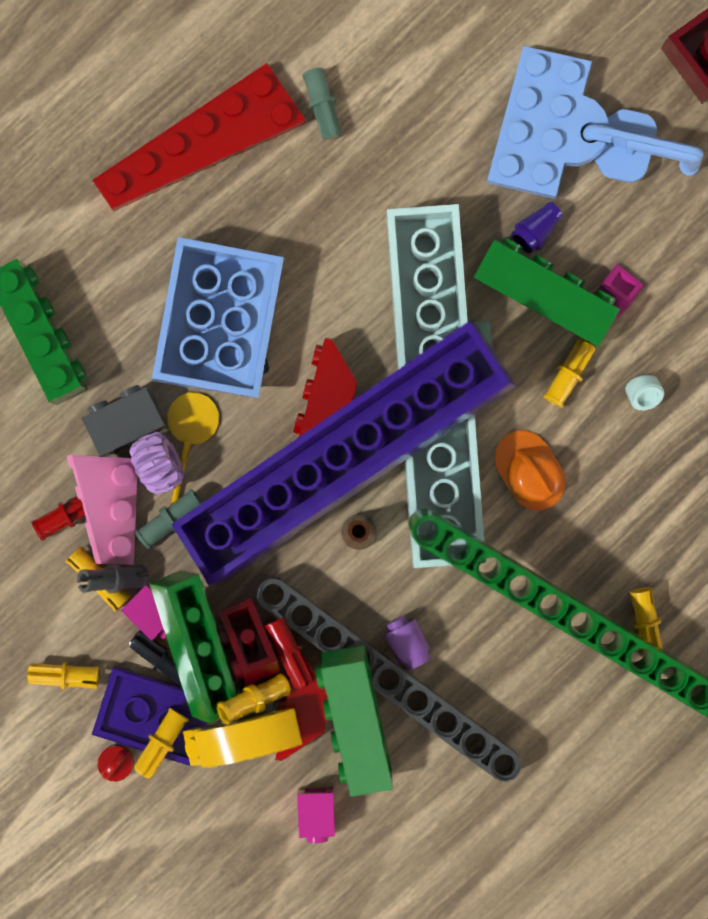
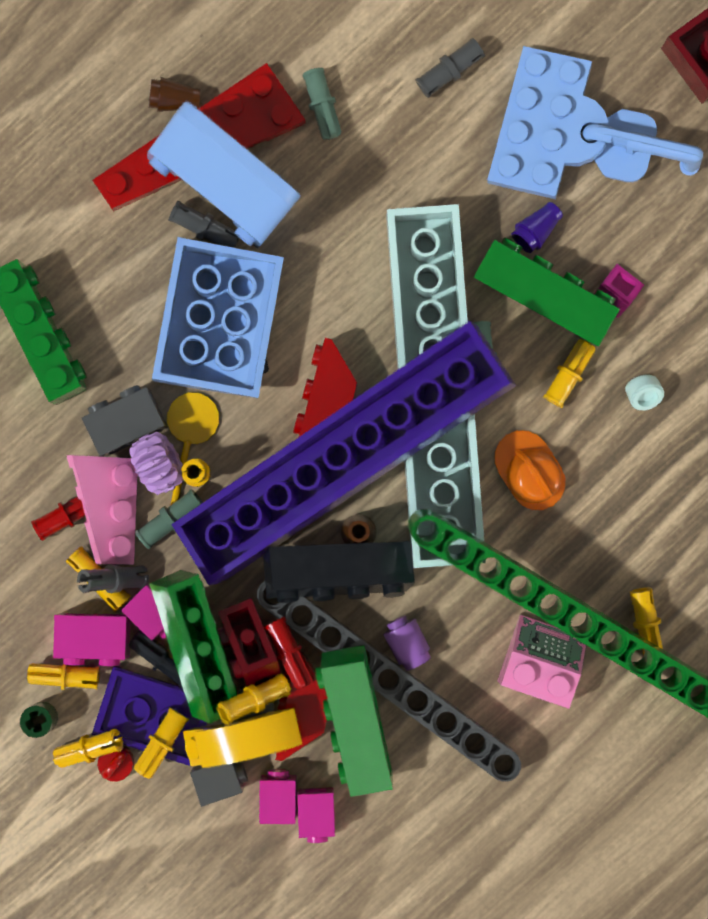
(33, 730): none -> dark green gear
(87, 748): none -> yellow axle
(91, 637): none -> dark pink brick
(170, 95): none -> reddish brown cone
(188, 468): none -> yellow pin
(203, 225): none -> dark grey pin
(218, 782): none -> dark grey brick
(223, 173): none -> light blue windscreen
(278, 797): none -> dark pink brick
(338, 570): none -> black brick
(450, 67): none -> dark grey pin
(543, 662): none -> bright pink slope

